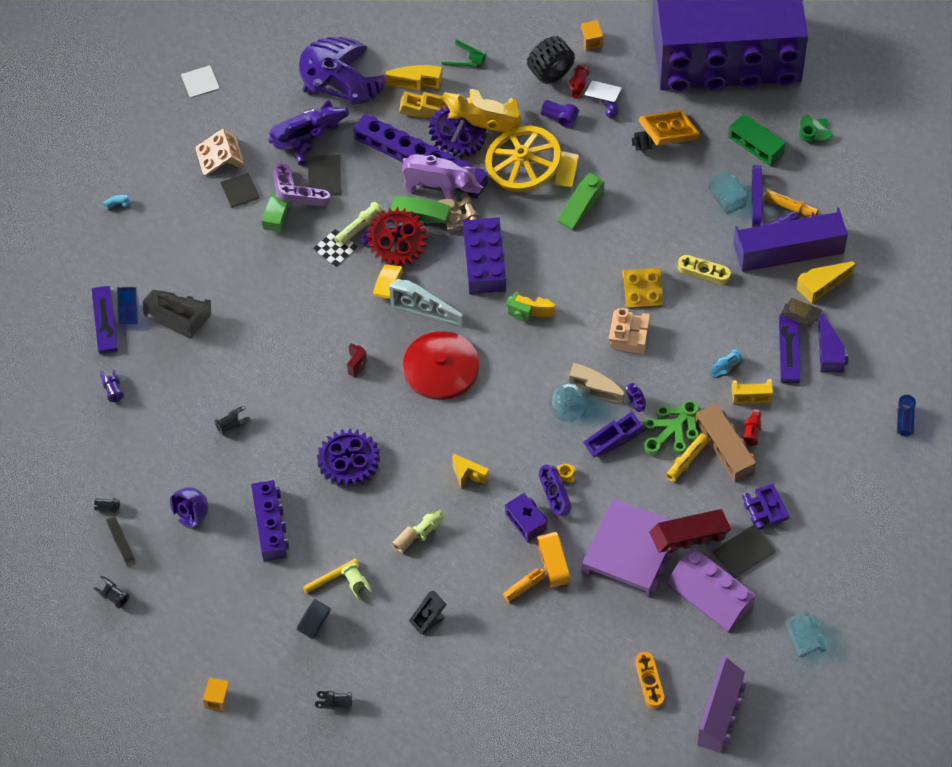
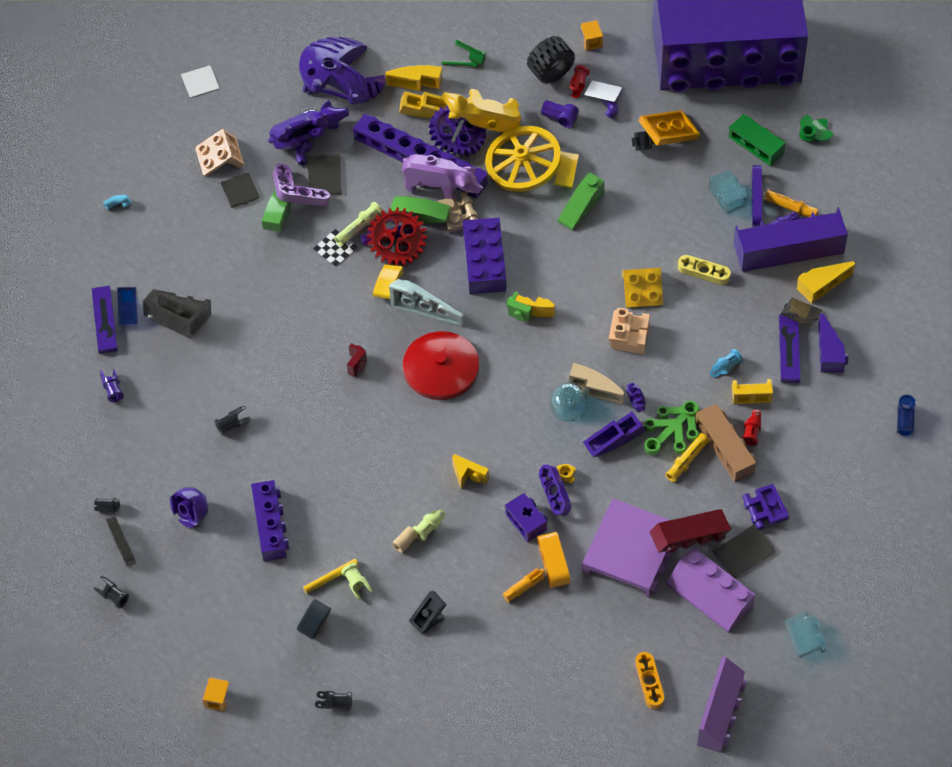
(348, 458): dark purple gear -> none

